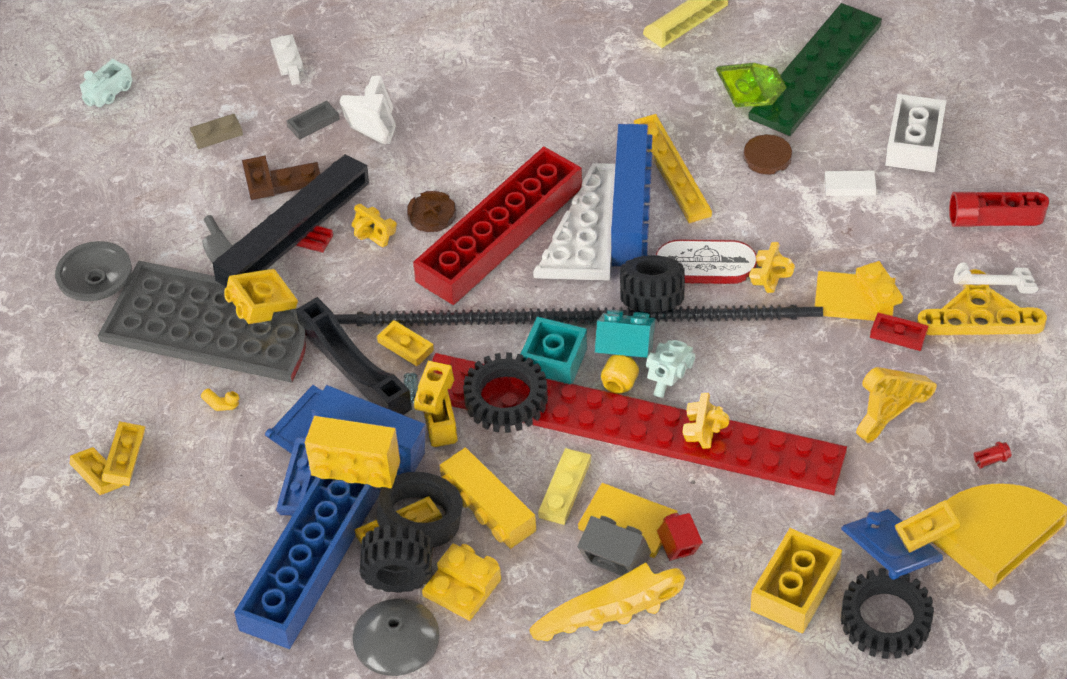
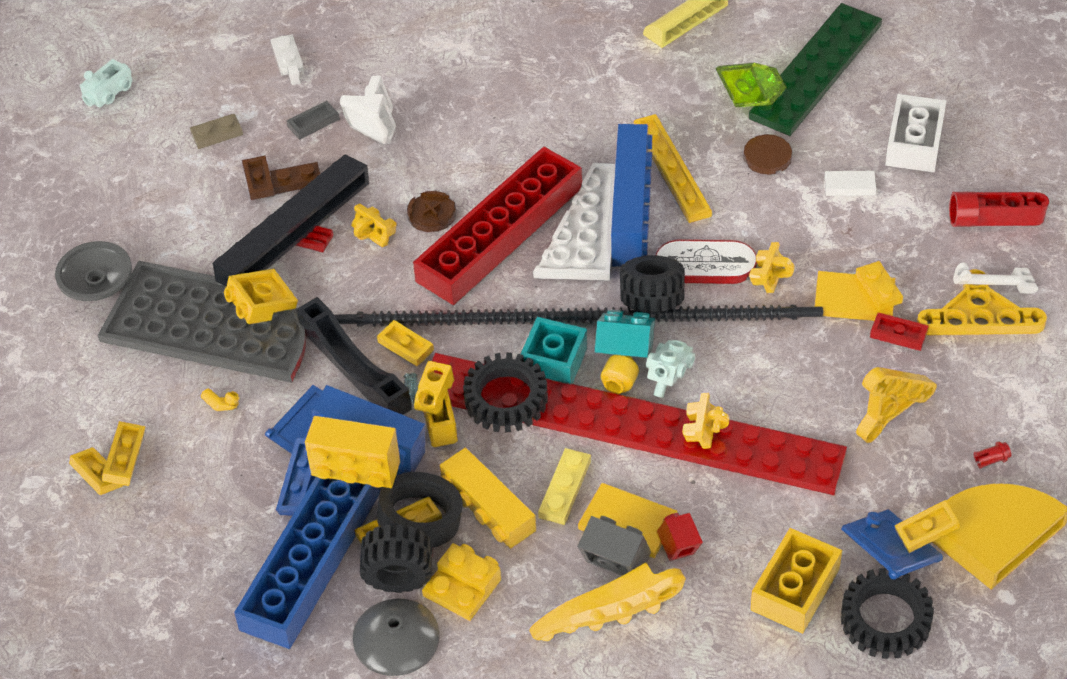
(216, 243): dark grey piece -> none

